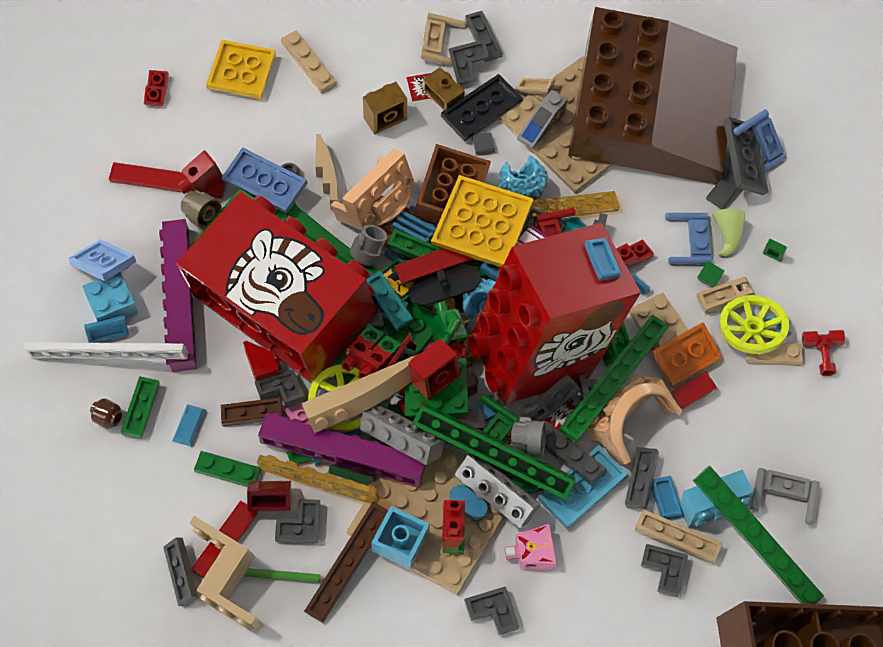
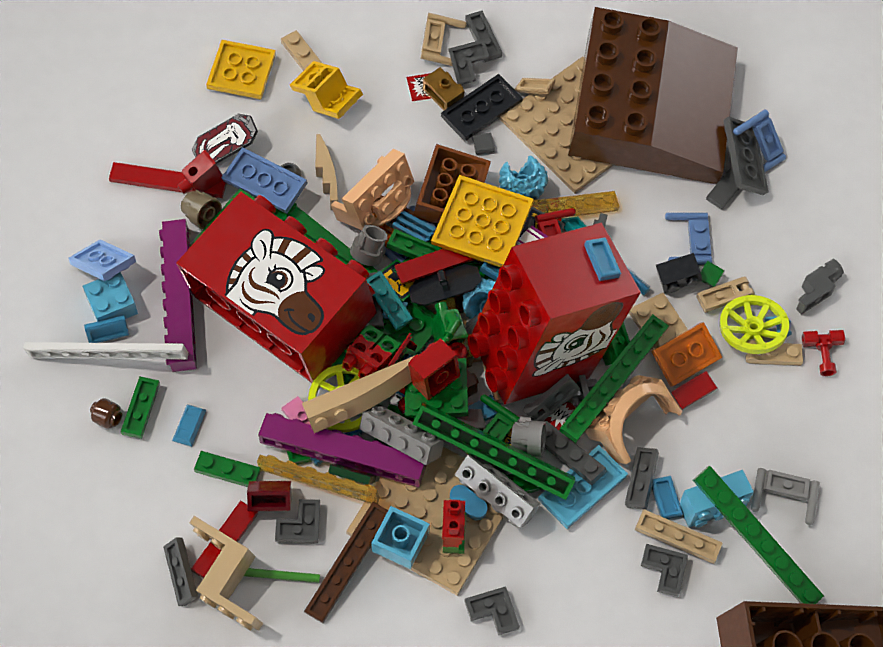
(156, 88): red slope -> none
(227, 138): none -> shield
(250, 411): reddish brown tile -> none
(261, 361): red slope -> none
(282, 384): dark grey plate -> none
(326, 89): none -> yellow bracket
(385, 107): pearl gold brick -> none
(533, 549): bright pink torso -> none
(543, 119): slope -> none
(635, 253): red slope -> none
(679, 273): none -> black brick
(731, 225): yellowish green hat -> none
(774, 250): green tile -> none
(819, 285): none -> dark grey plate

